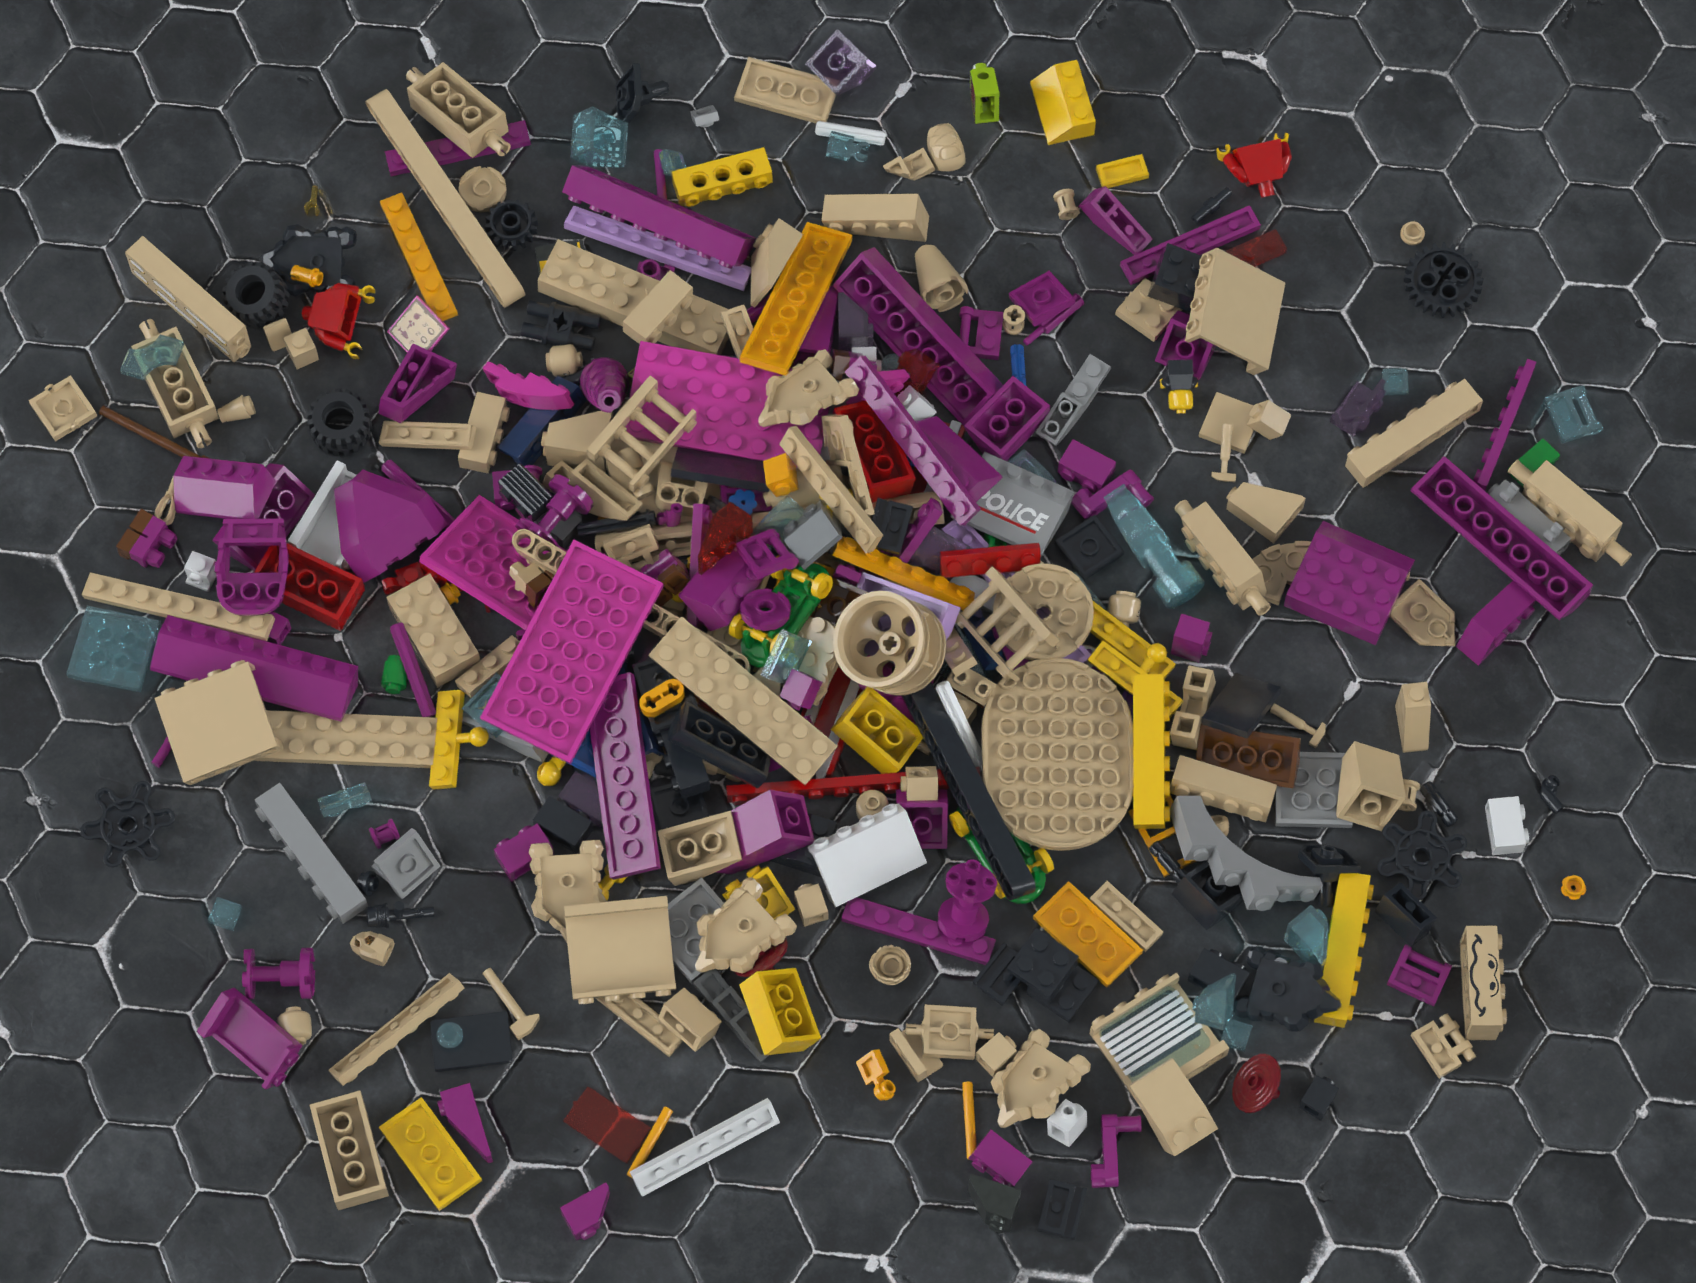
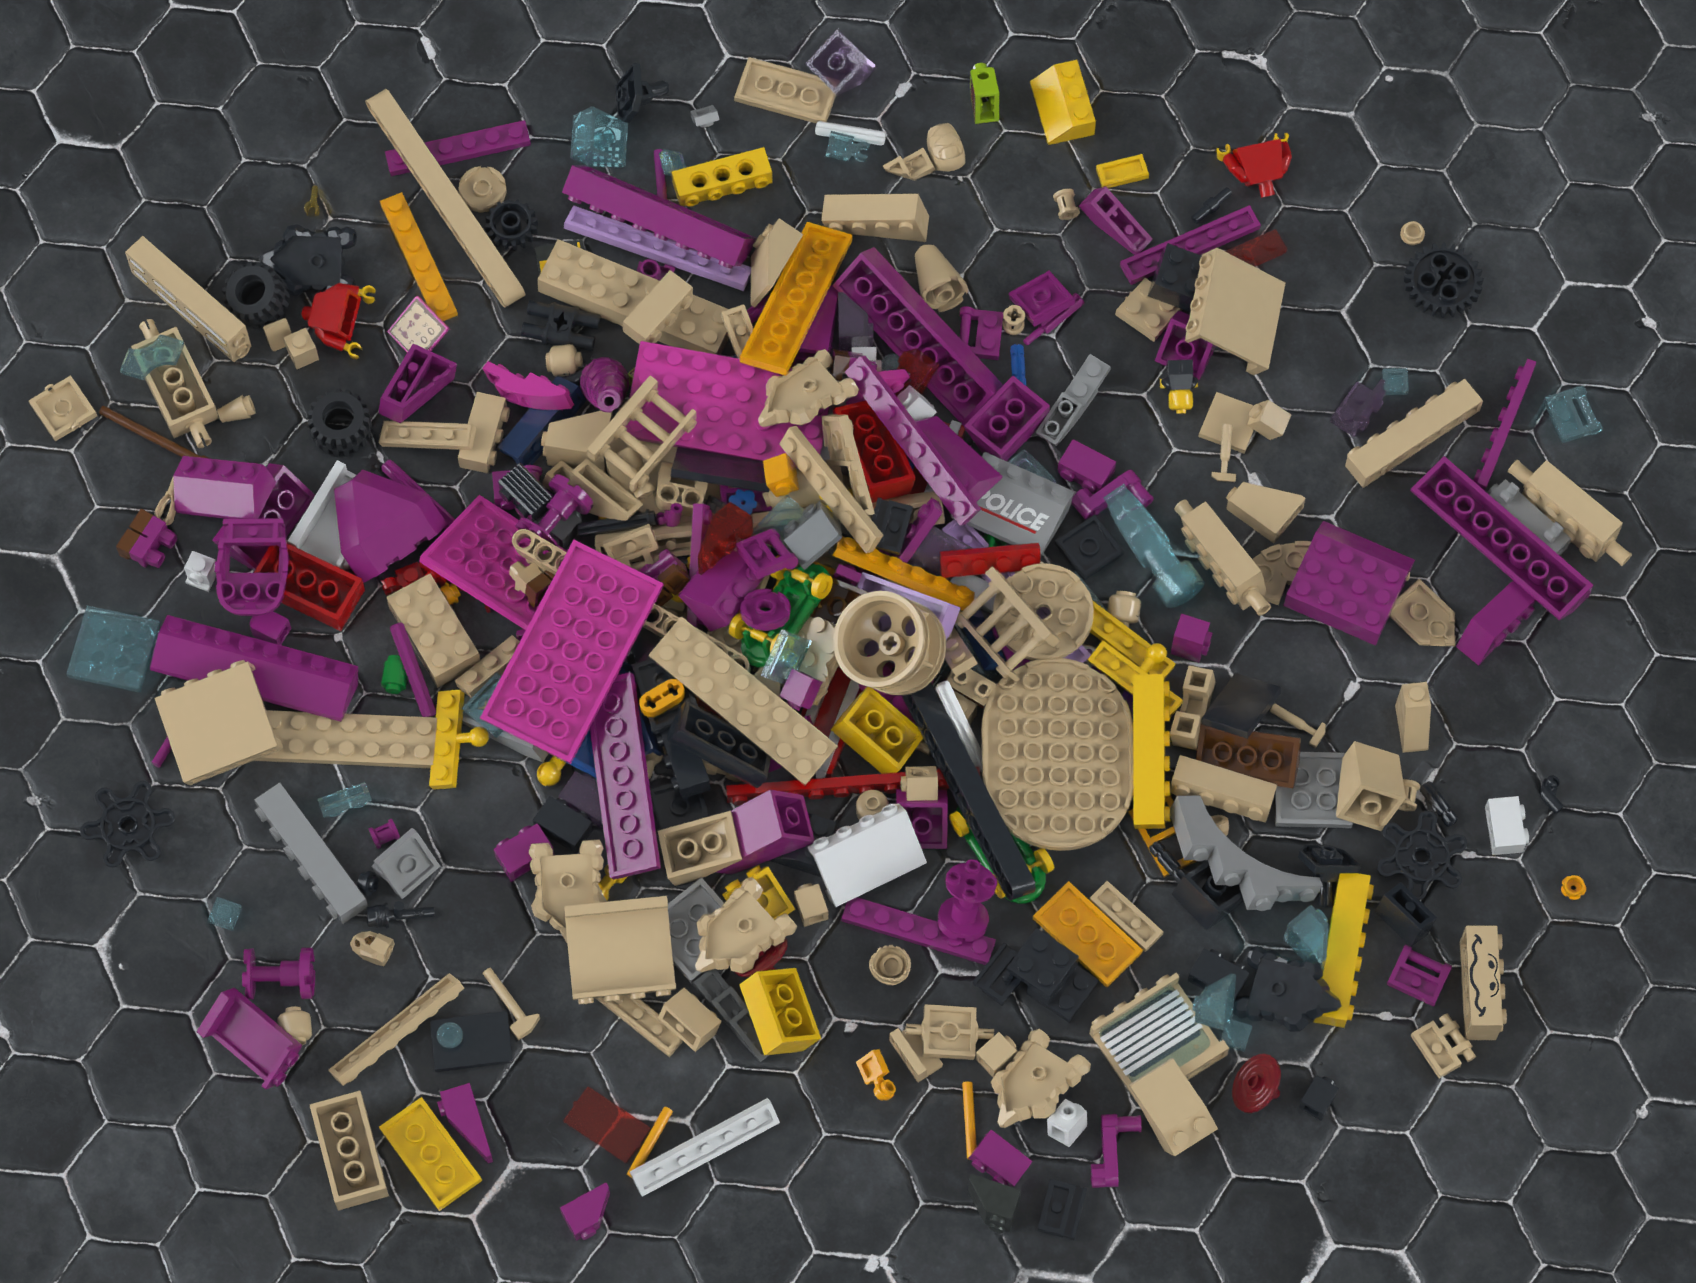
(165, 602): tan plate -> none
(310, 276): light orange pin -> none
(458, 110): tan brick -> none
(1537, 456): green tile -> none

